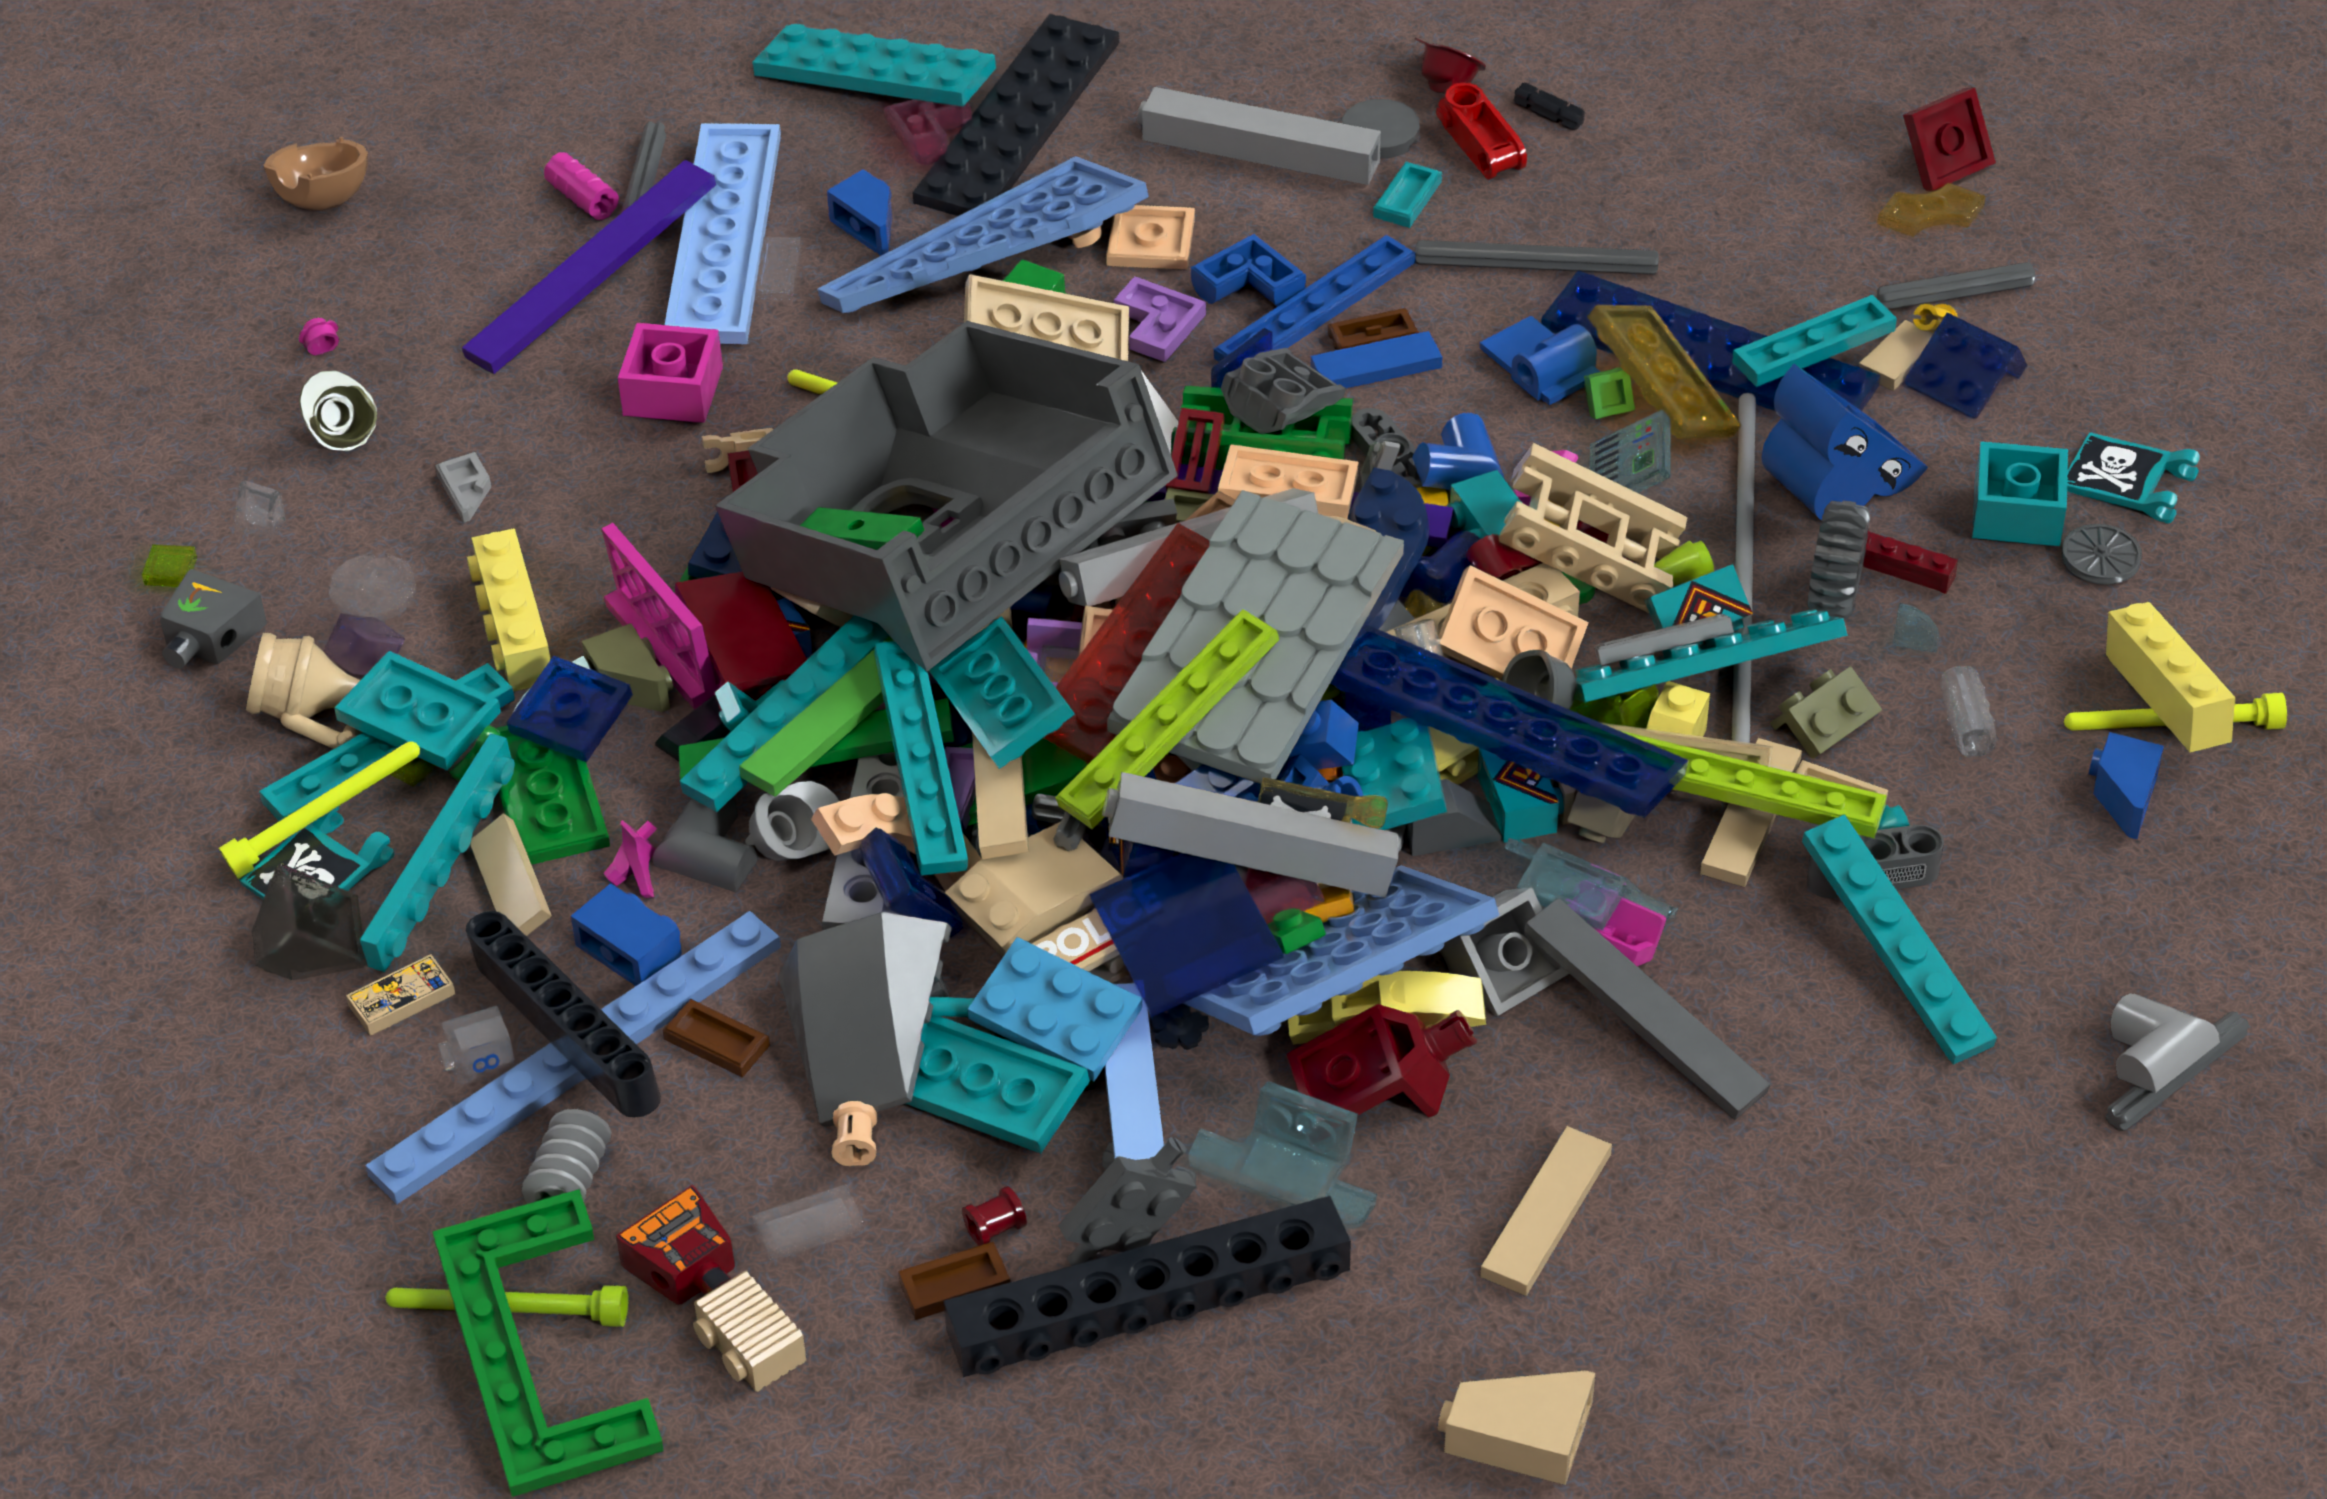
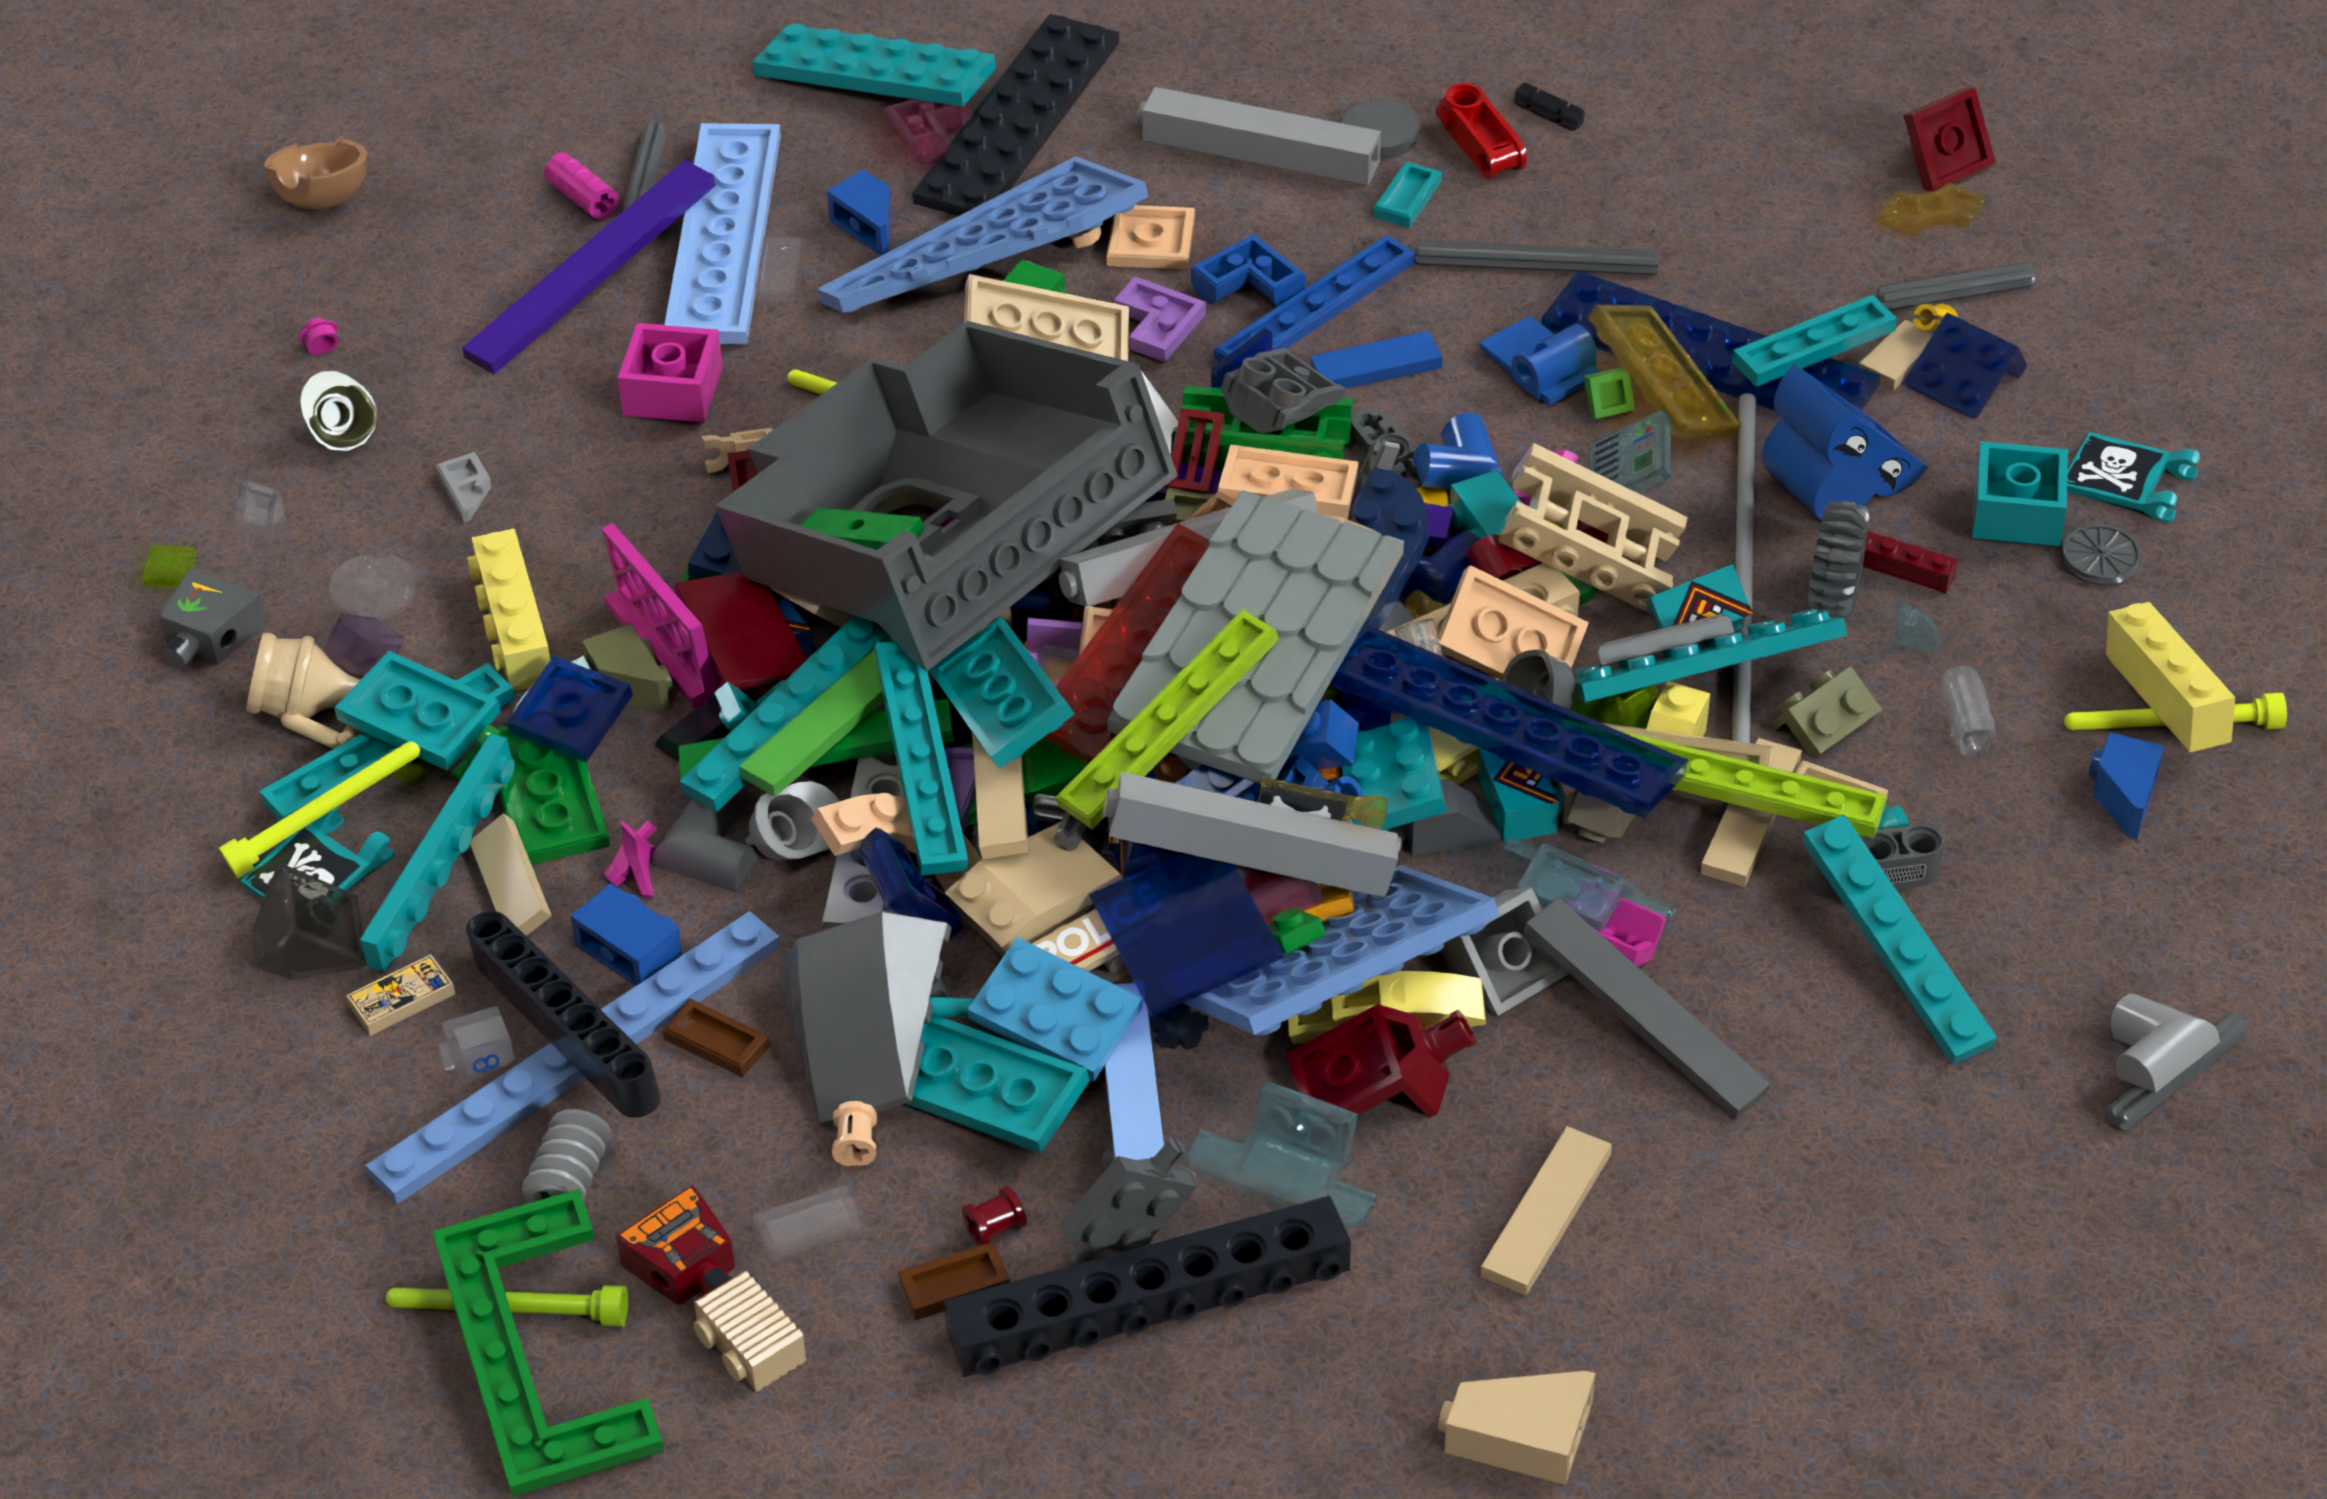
(1372, 327): reddish brown tile -> none
(1448, 66): dark red piece -> none
(1687, 562): lime cone -> none

